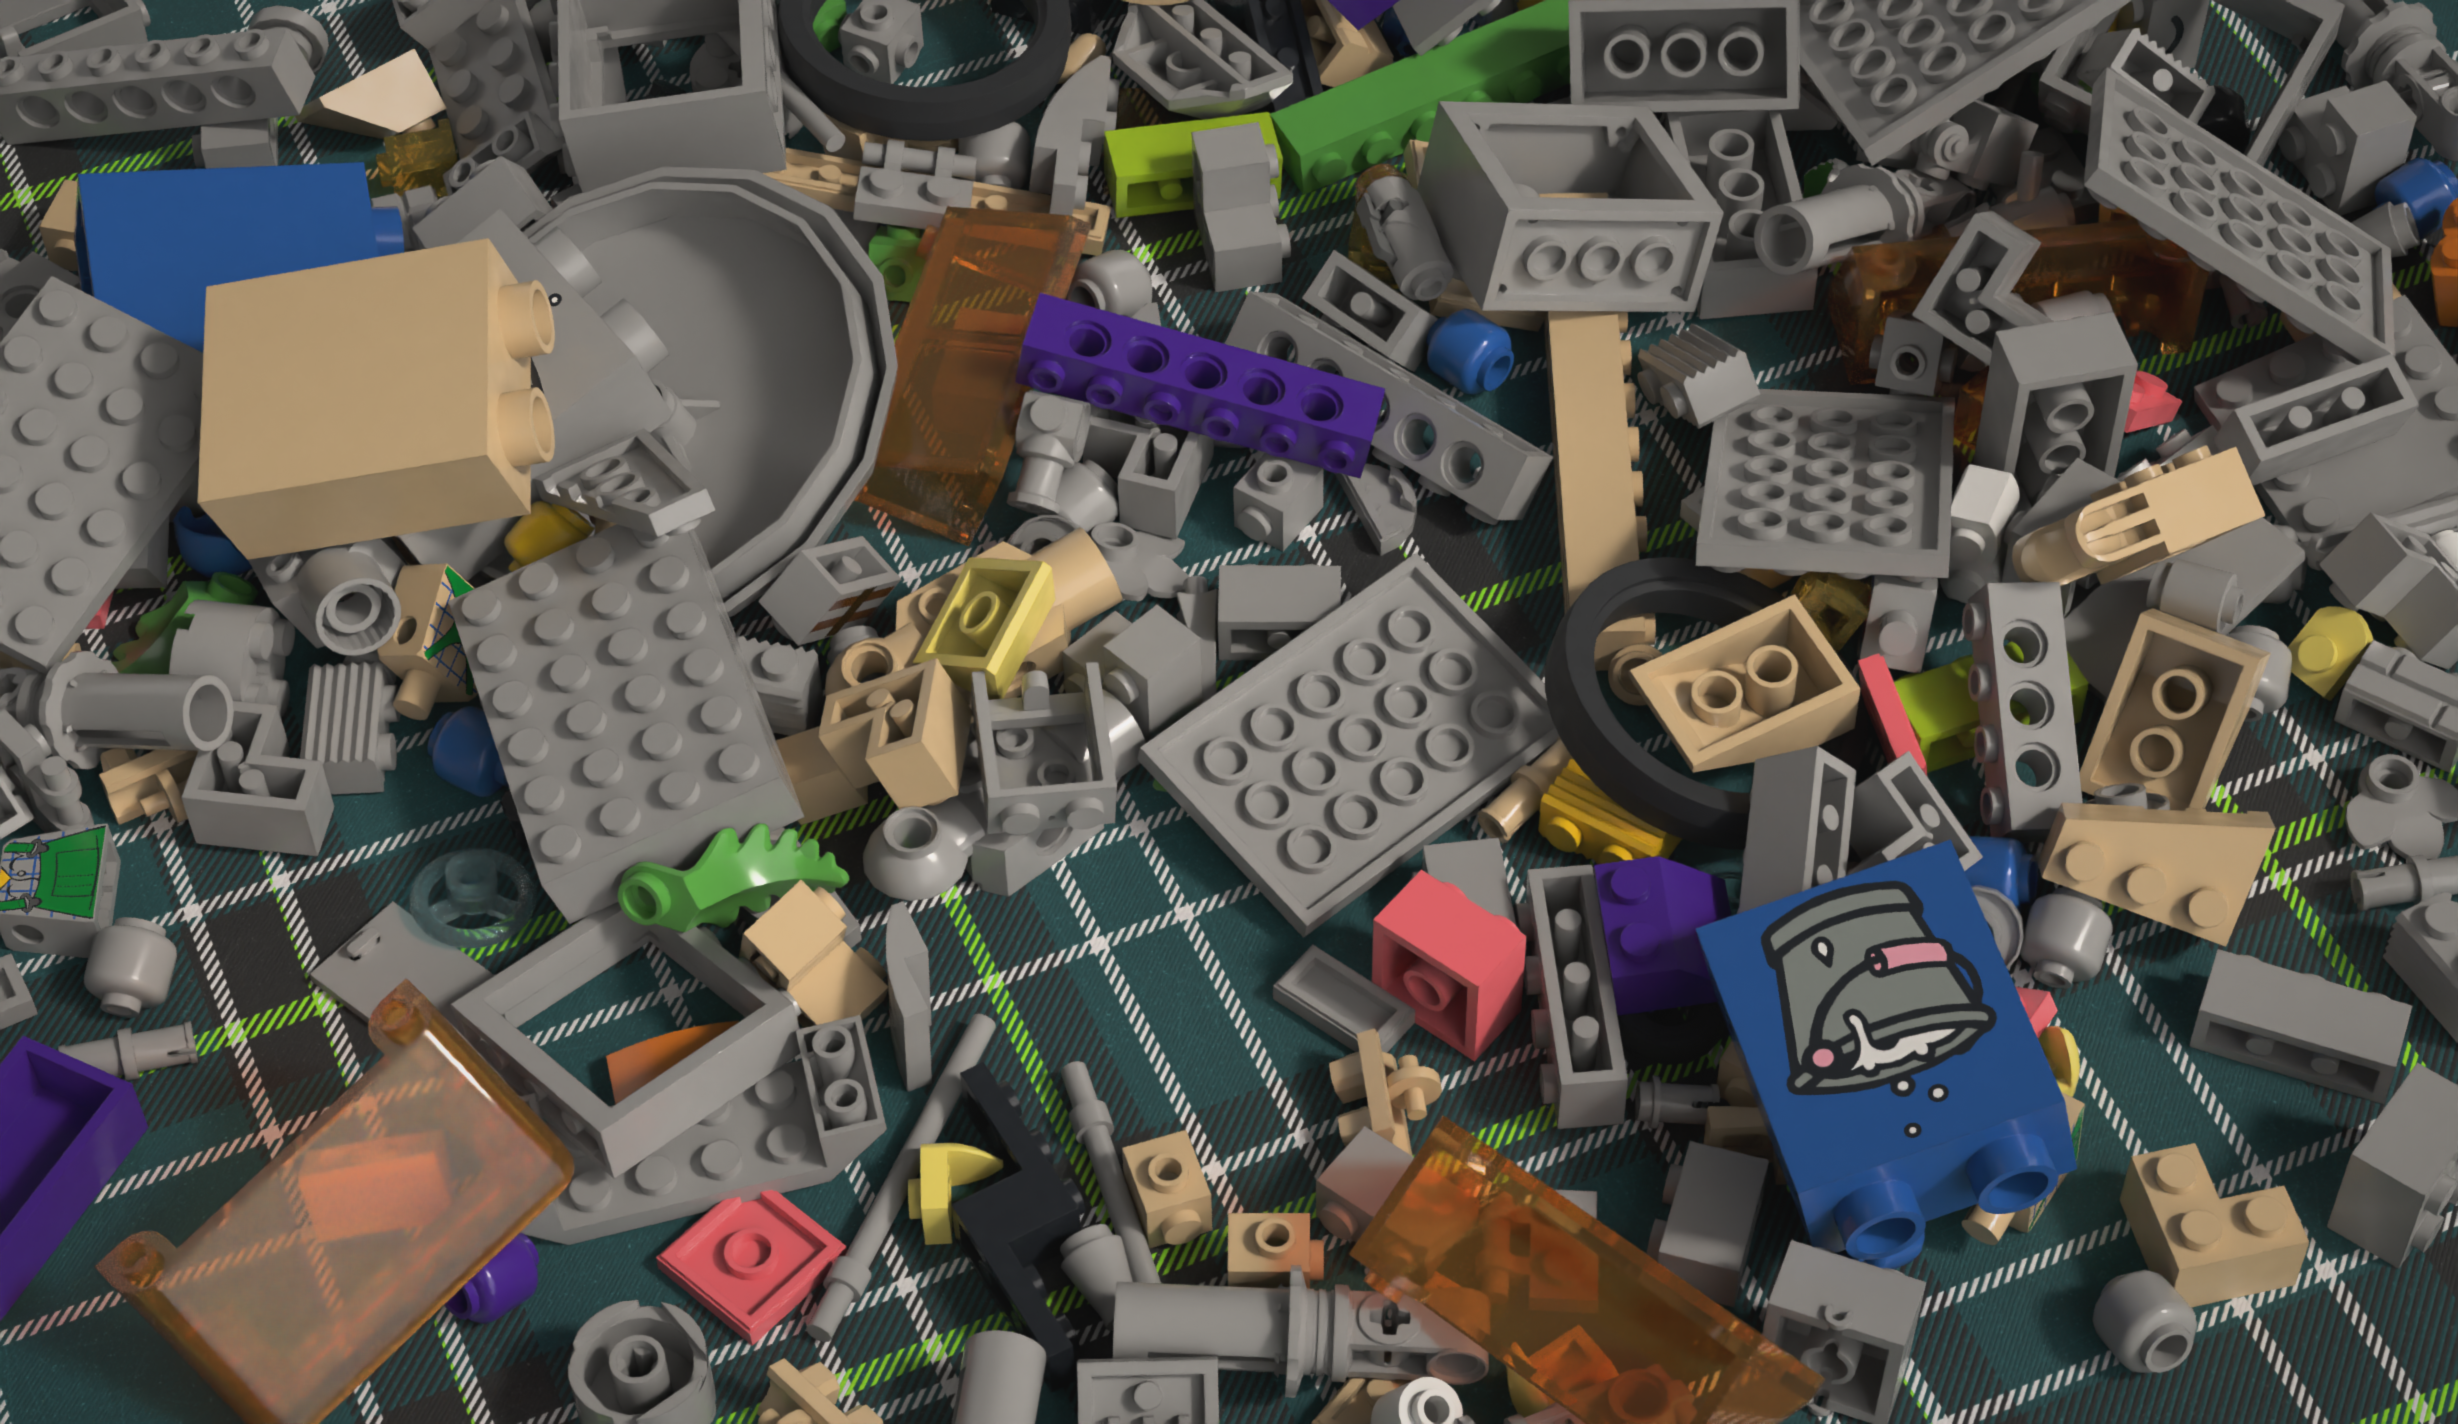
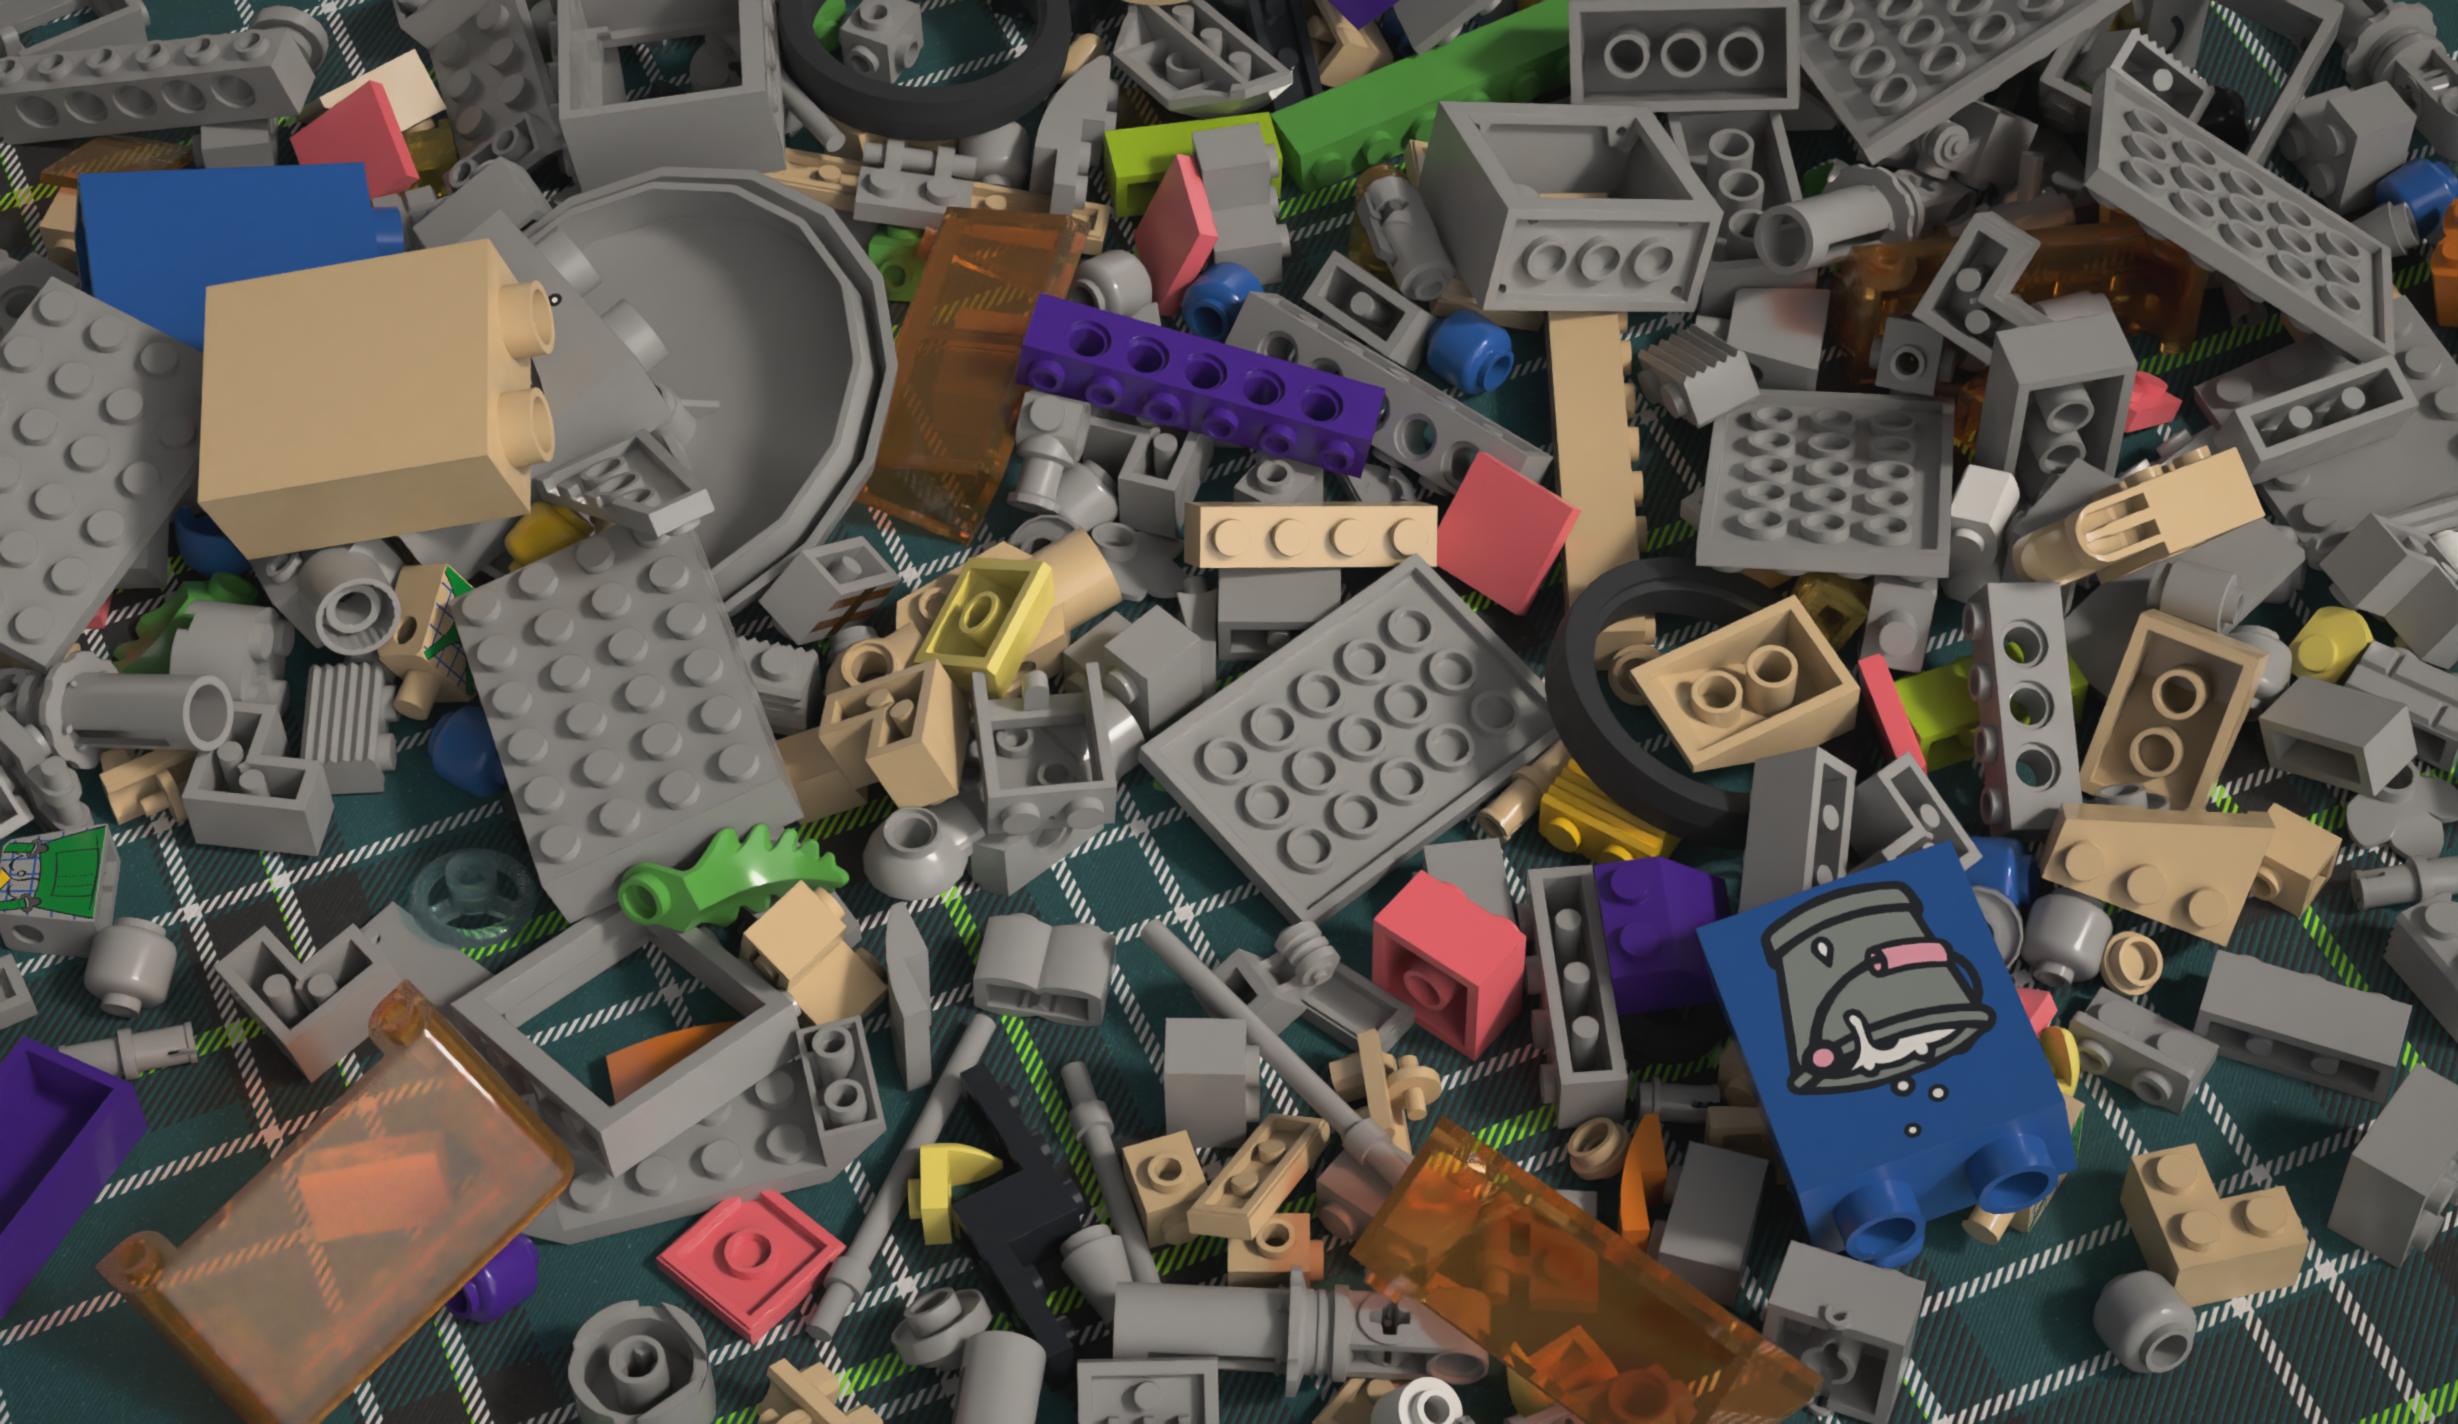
(116, 154): none -> clear orange piece
(315, 1007): none -> light grey brick
(360, 131): none -> coral tile
(939, 1327): none -> light grey plate
(1044, 970): none -> light grey brick
(1176, 234): none -> coral tile
(1210, 1081): none -> light grey brick
(1216, 299): none -> blue head
(1259, 1177): none -> tan tile
(1280, 982): none -> light grey brick
(1309, 534): none -> tan brick
(1362, 1137): none -> light grey bar
(1503, 533): none -> coral tile
(1598, 1148): none -> tan plate
(1642, 1181): none -> orange slope
(1778, 332): none -> light grey torso
(2131, 963): none -> tan plate
(2141, 1050): none -> light grey bracket
(2295, 862): none -> tan brick
(2338, 735): none -> light grey brick

